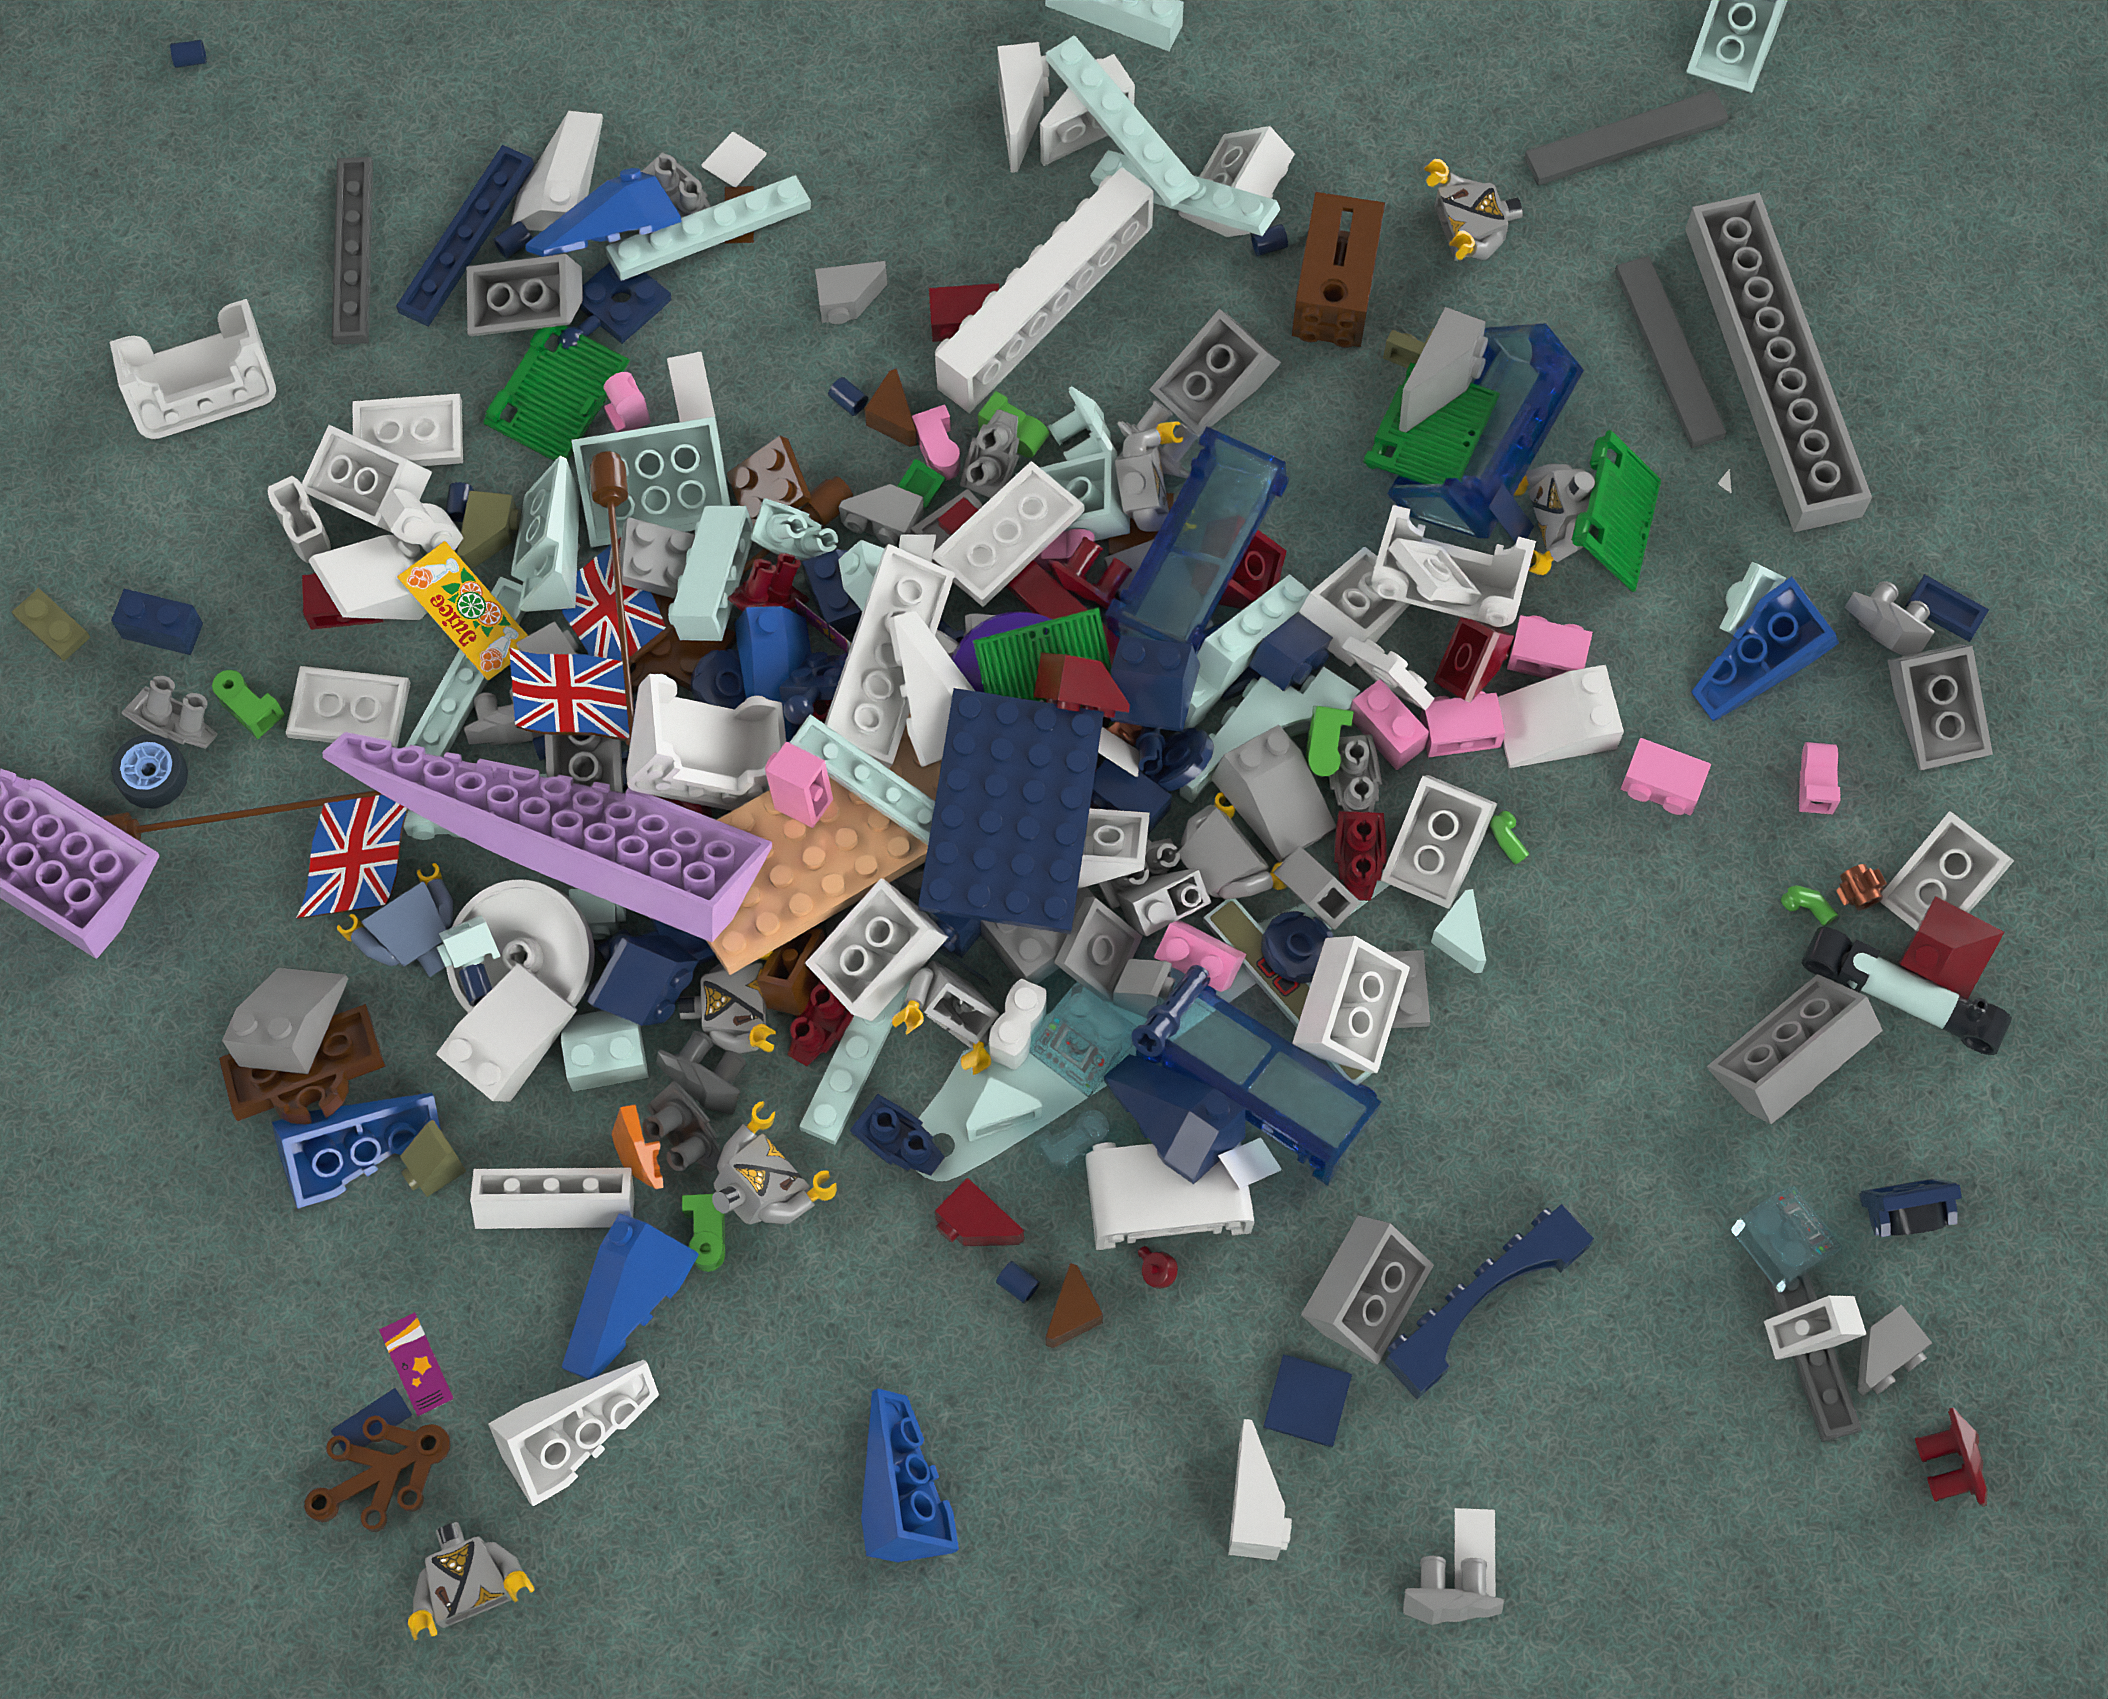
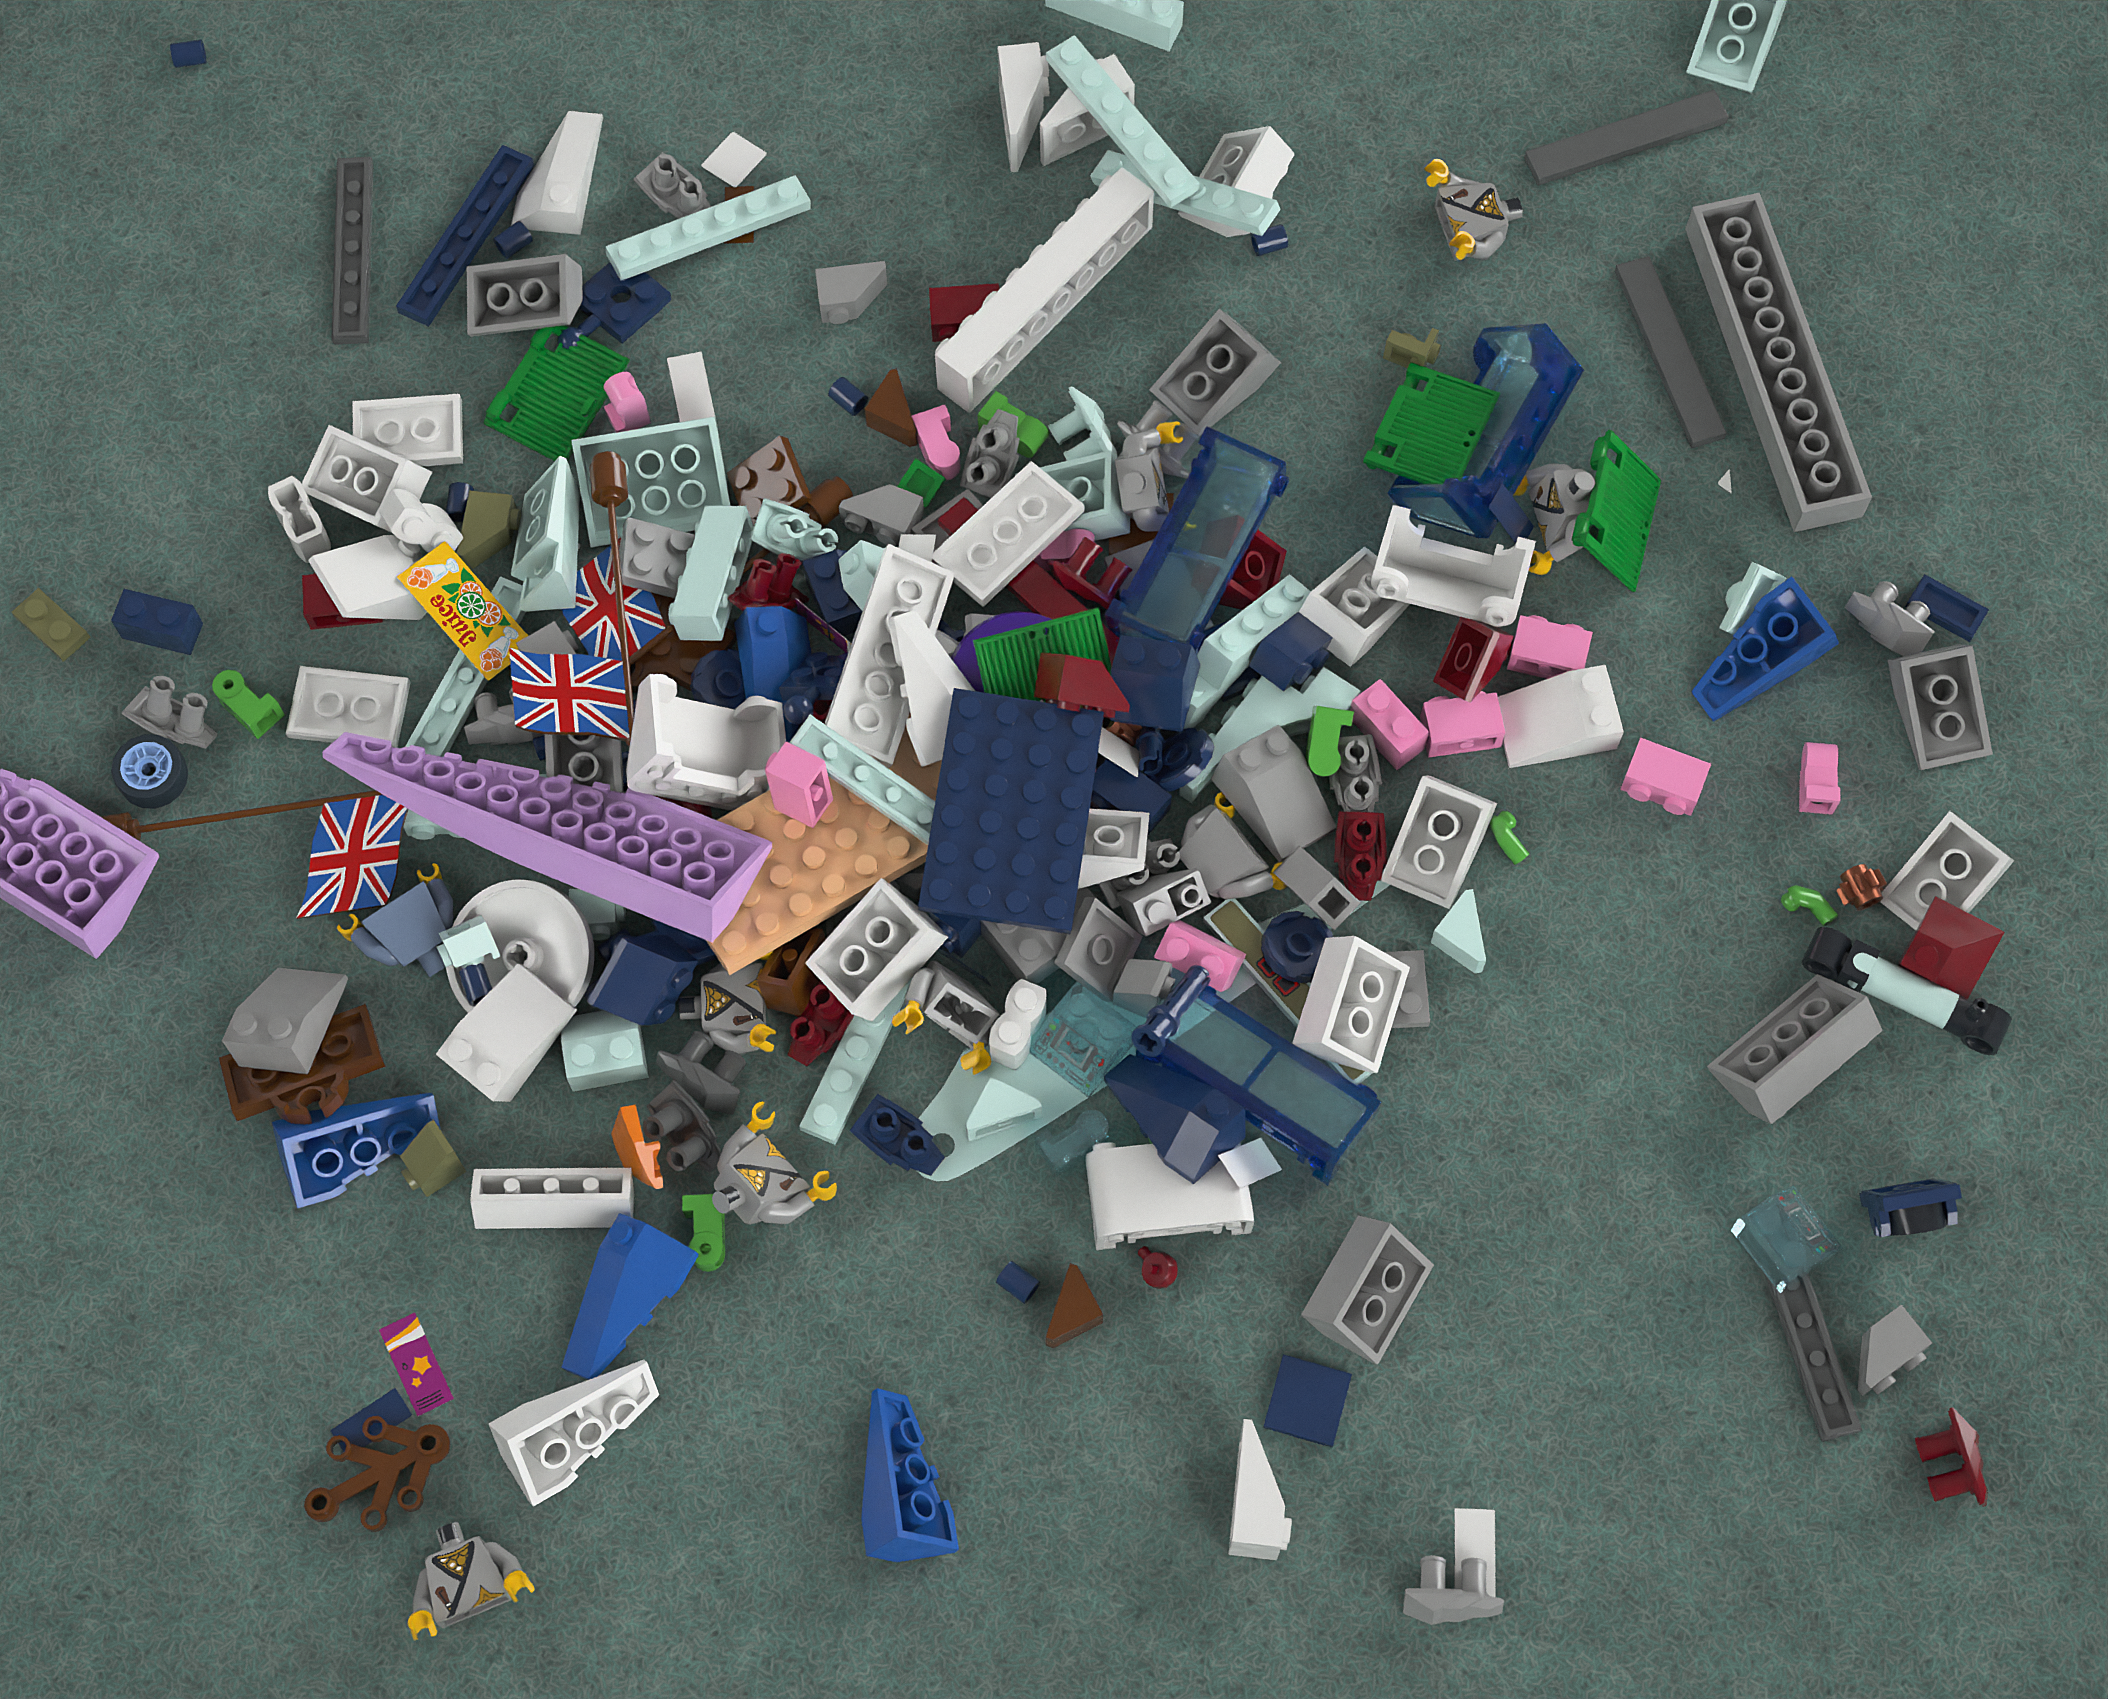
(195, 380): white windscreen -> none
(617, 206): blue wedge -> none
(975, 1219): dark red slope -> none
(1337, 270): reddish brown brick -> none
(1390, 670): white plate -> none
(1434, 572): white plate -> none
(1444, 367): light grey slope -> none
(1551, 1243): dark blue arch -> none
(1815, 1326): white slope -> none

